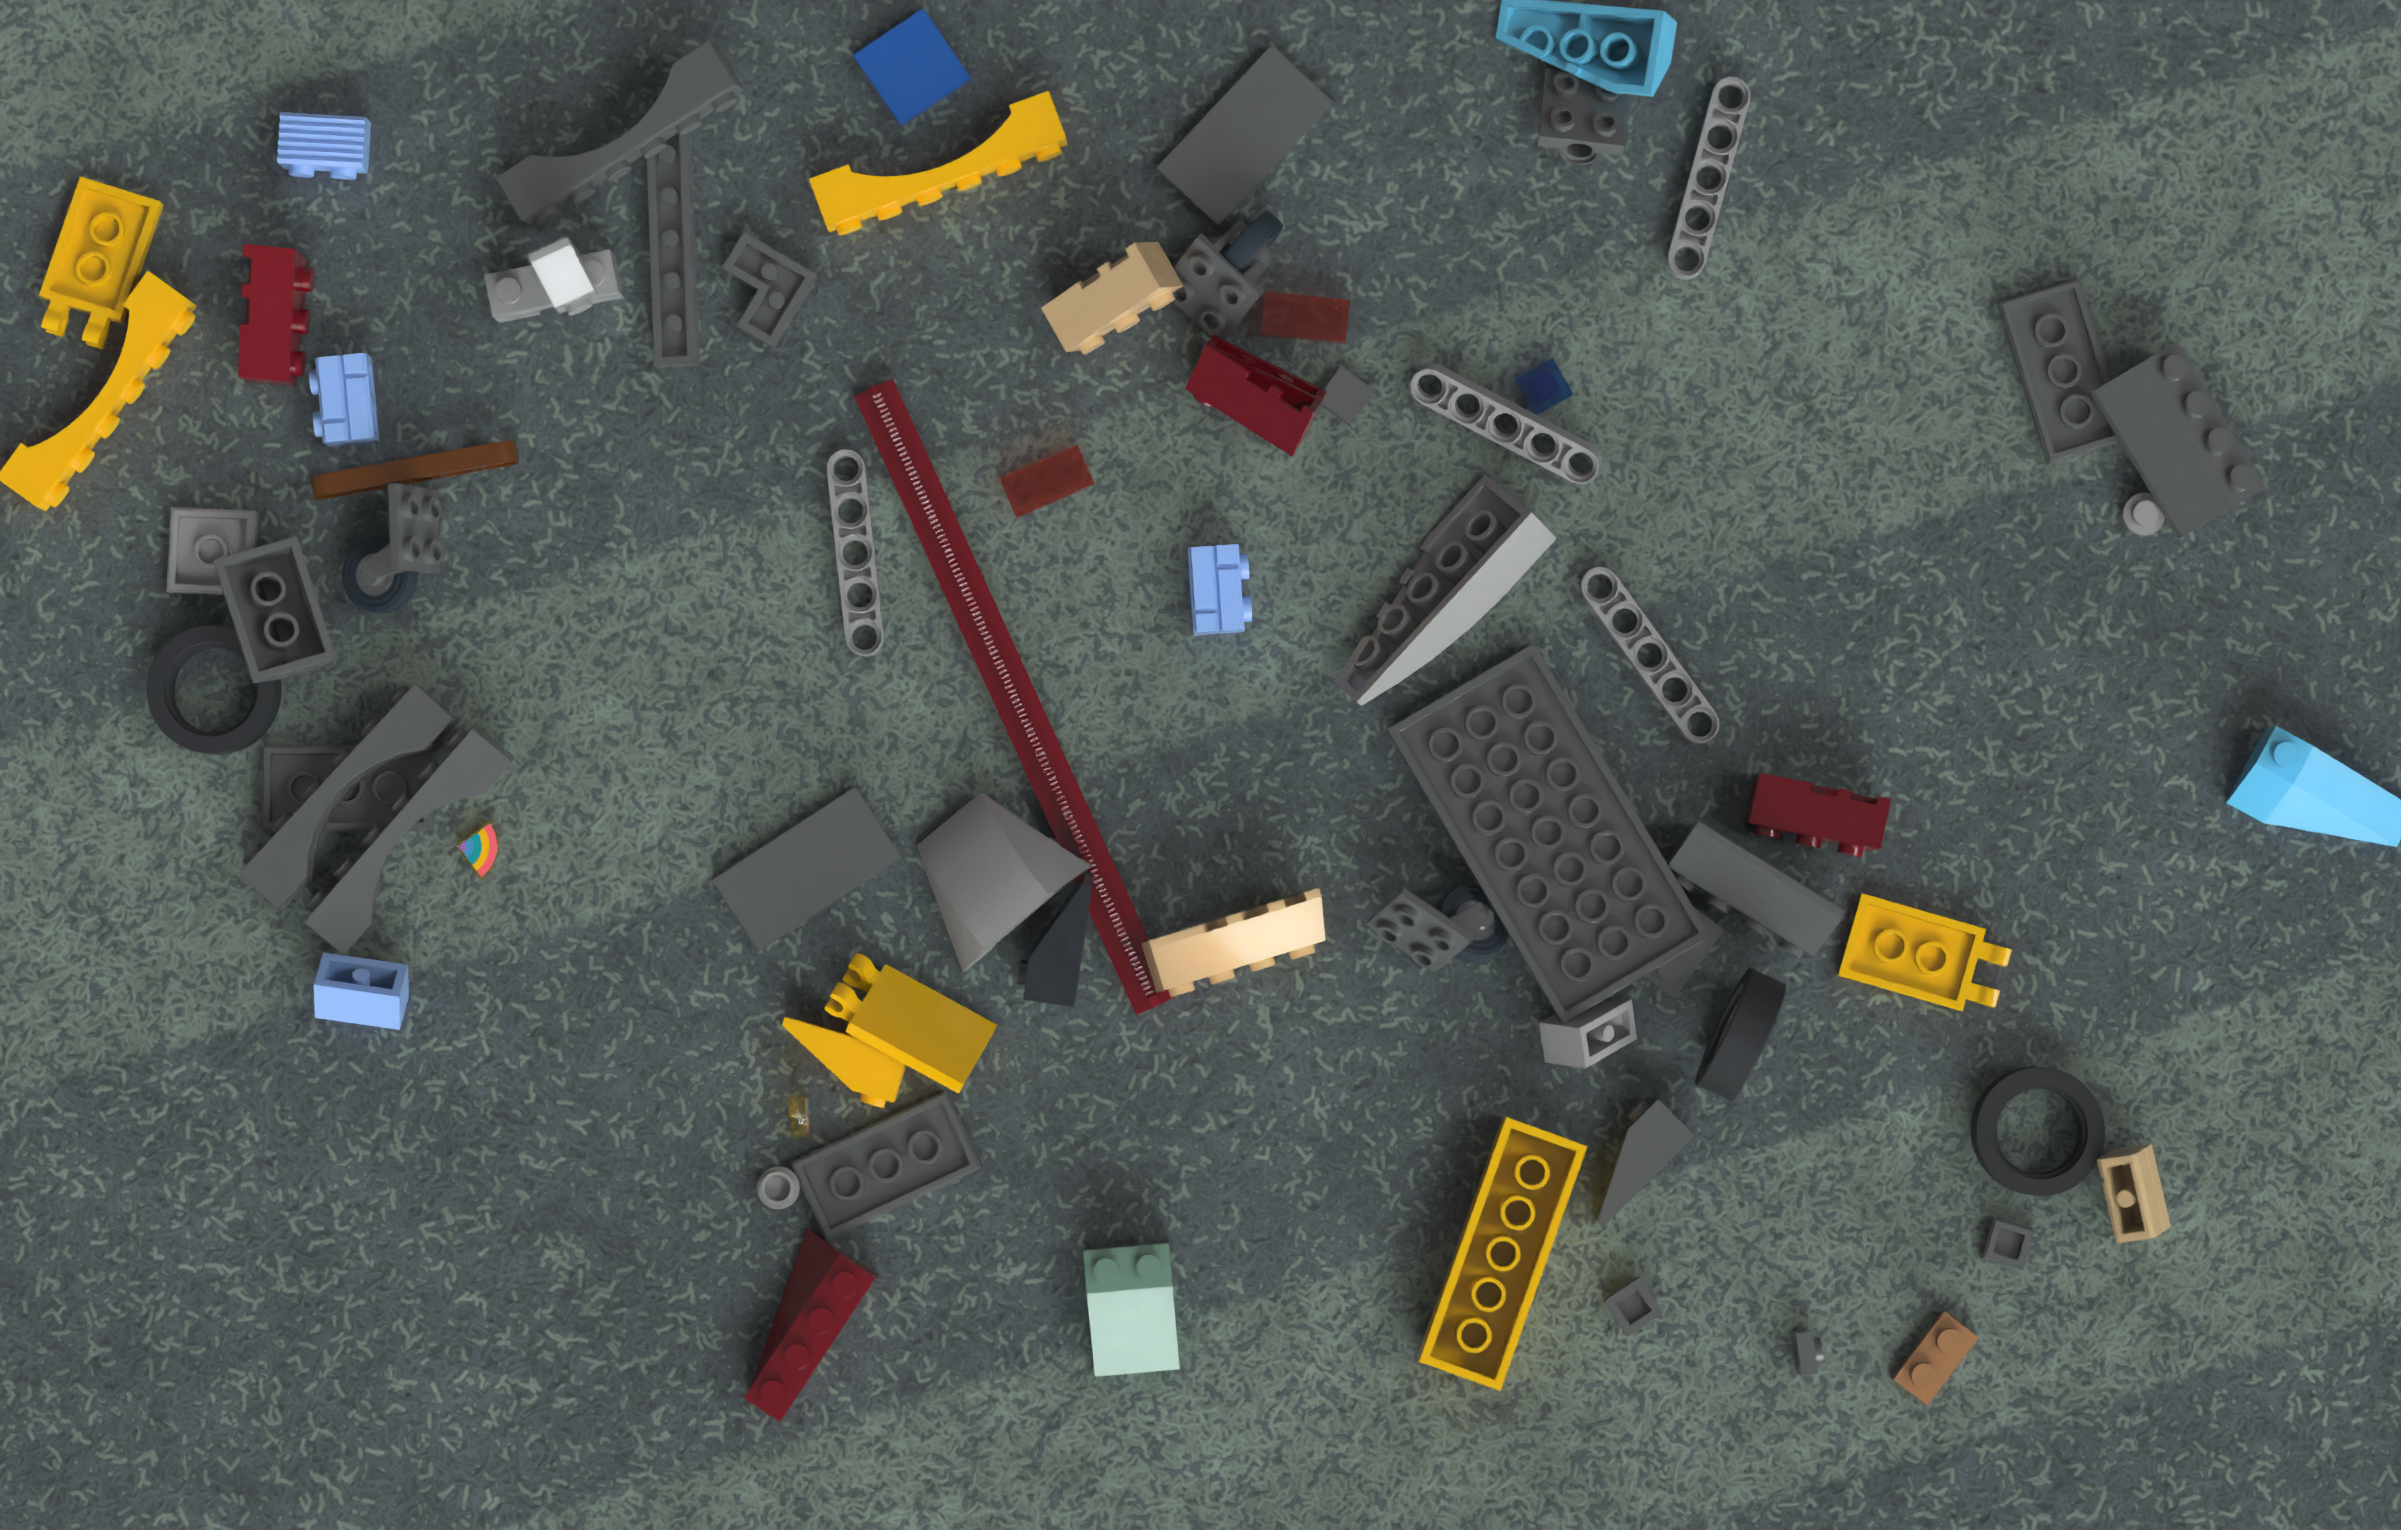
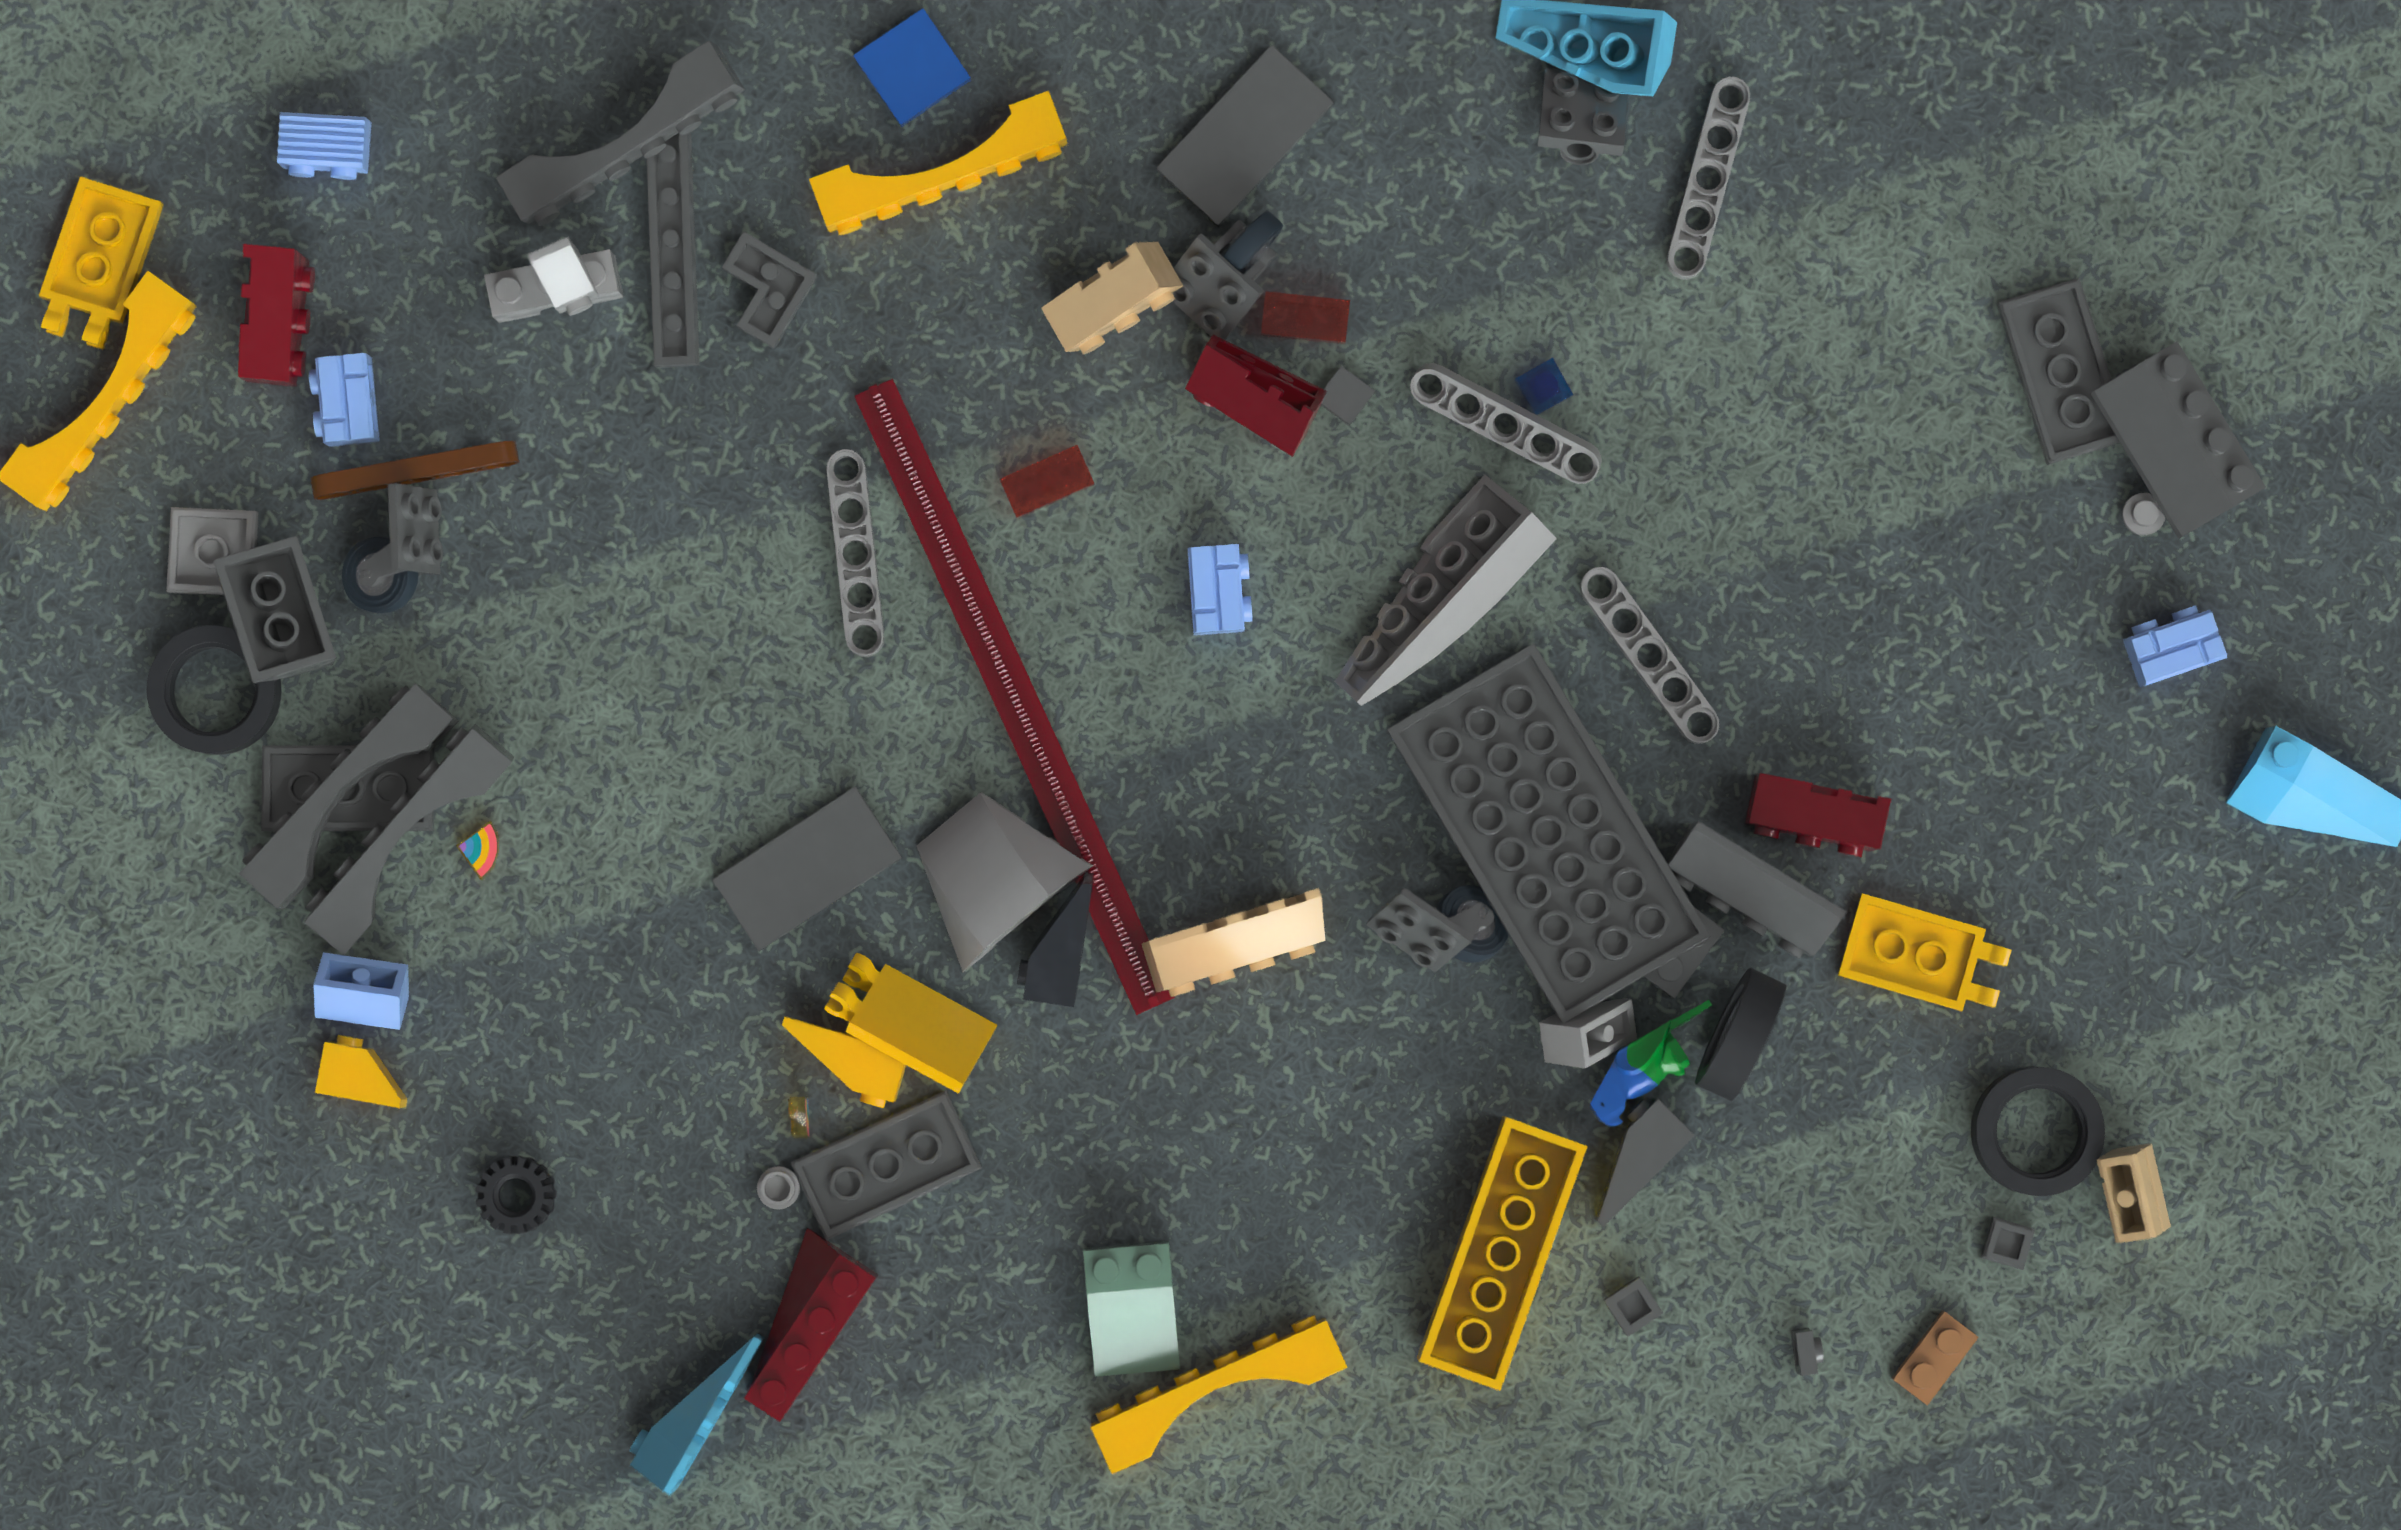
(357, 1074): none -> yellow slope
(490, 1201): none -> black tyre
(676, 1439): none -> medium azure wedge
(1300, 1357): none -> yellow arch
(1642, 1068): none -> animal
(2174, 647): none -> light blue brick

